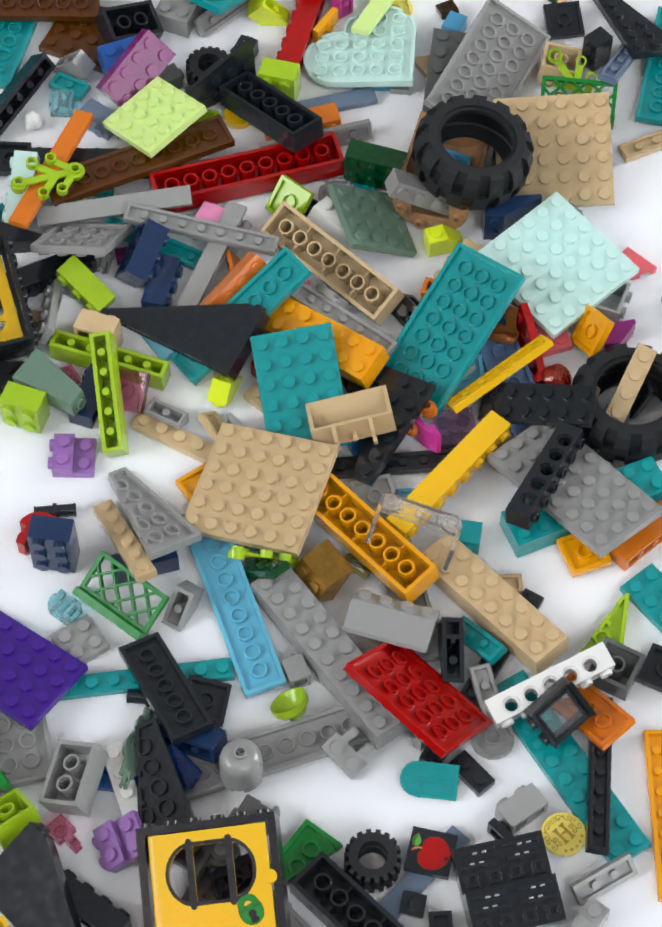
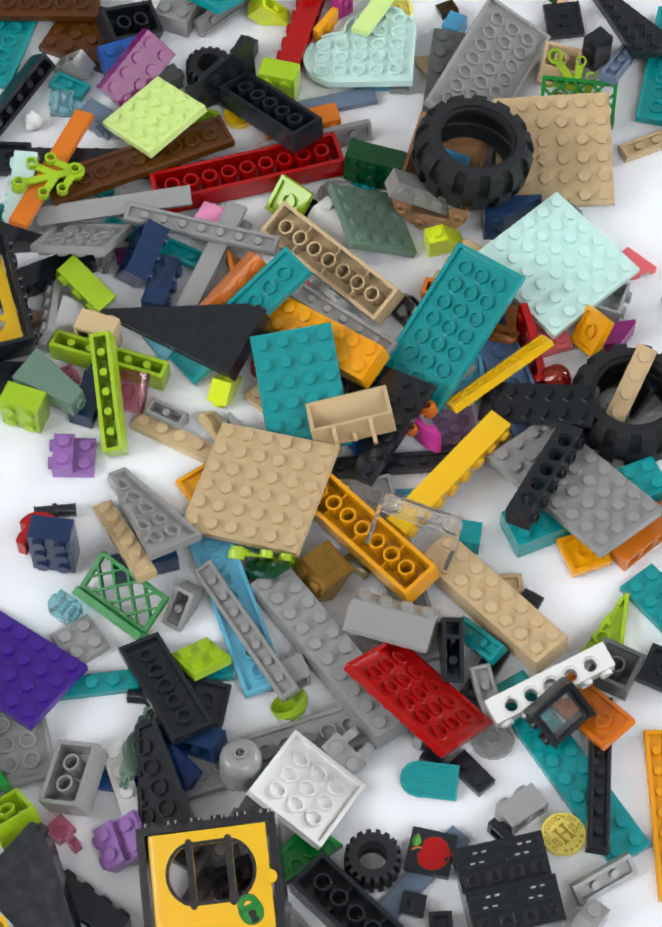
(201, 659): none -> lime plate
(247, 631): none -> light grey tile
(306, 789): none -> white plate

